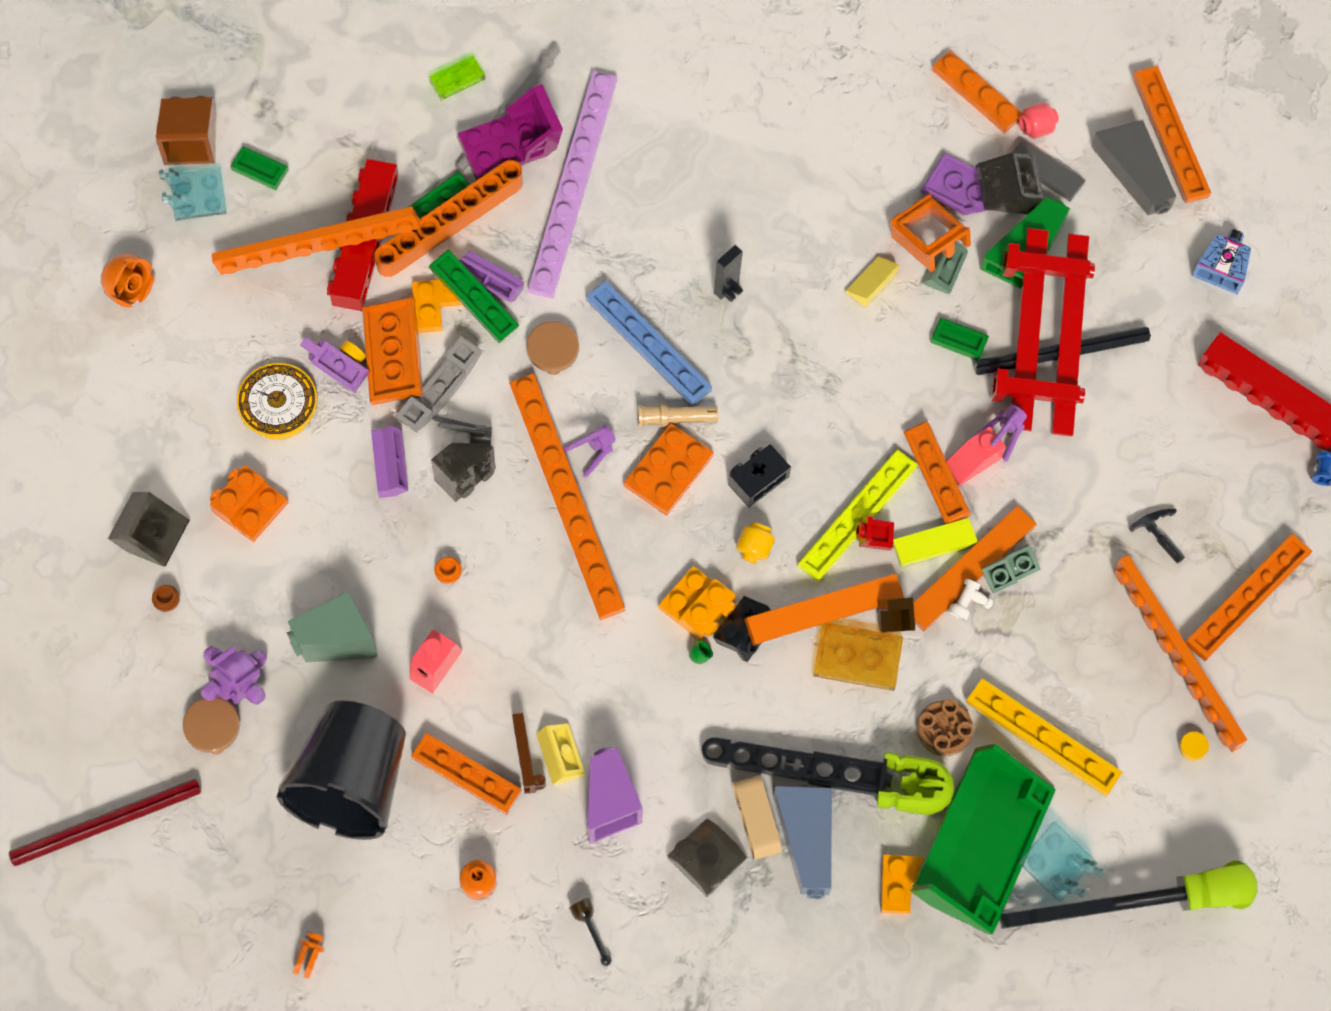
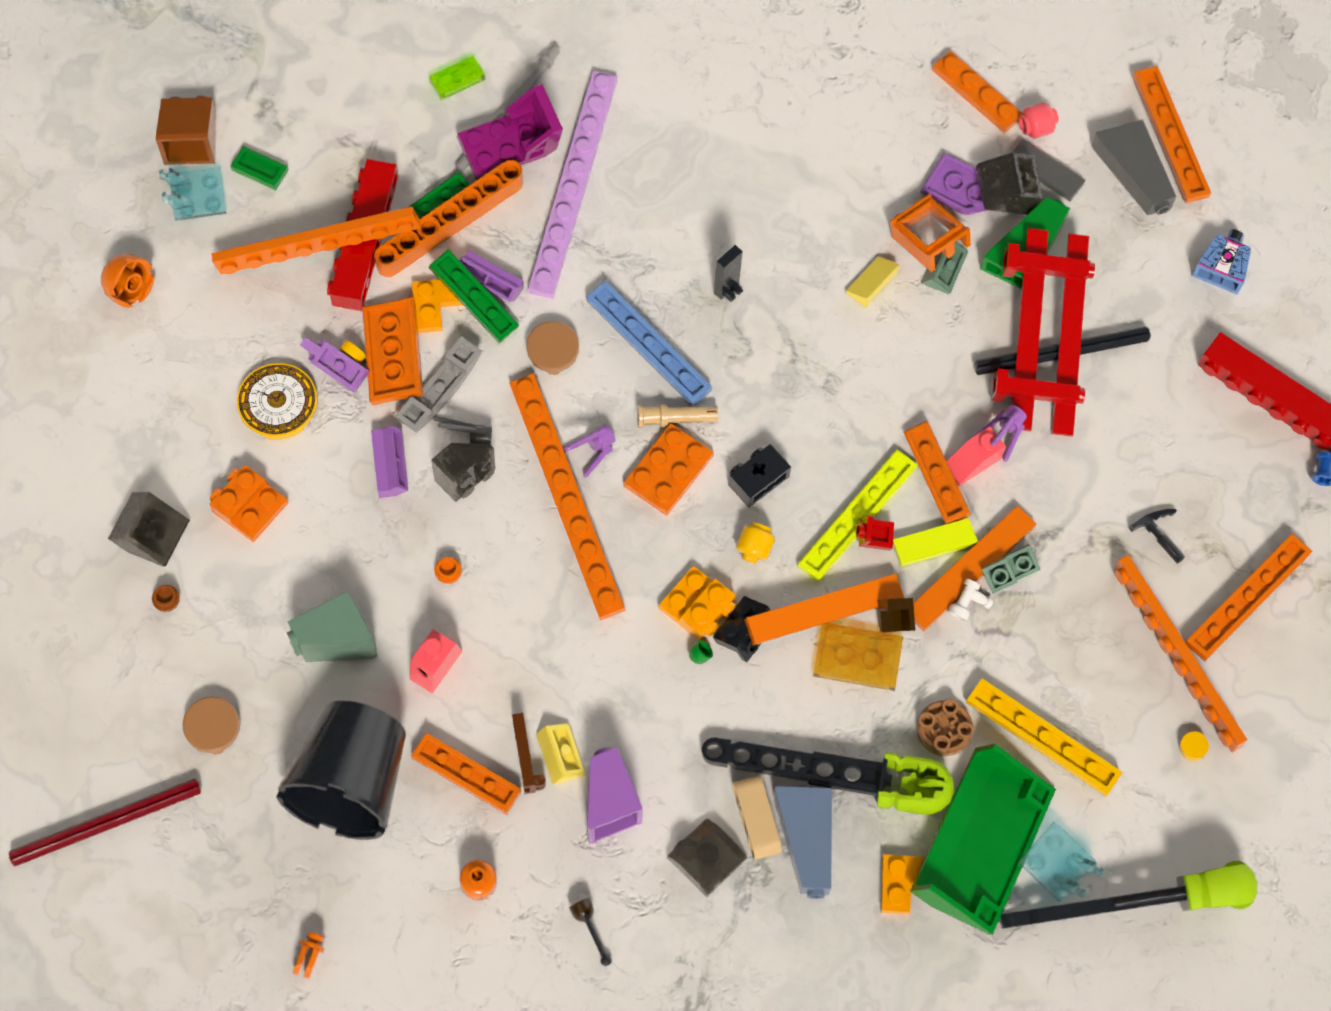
(234, 675): medium lavender piece -> none
(959, 339): green tile -> none

